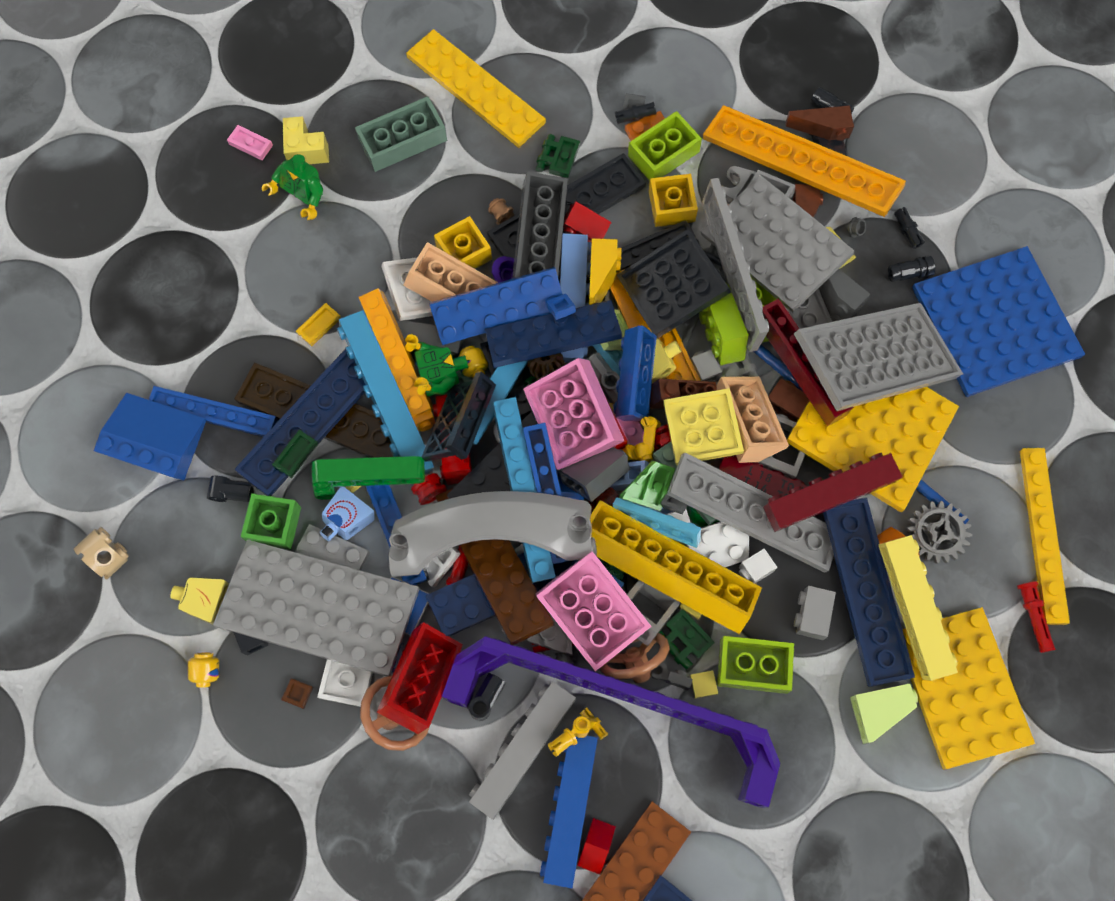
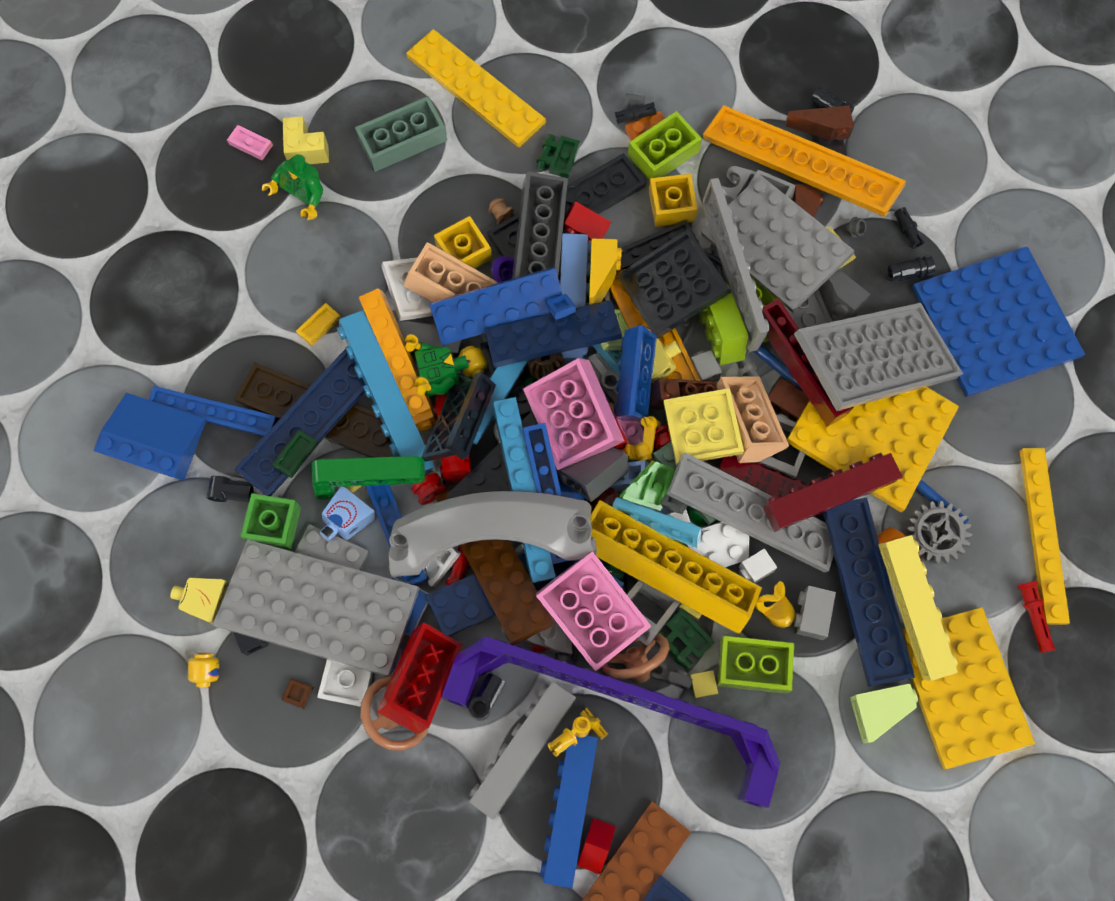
(104, 564): tan brick -> none
(779, 613): none -> yellow piece

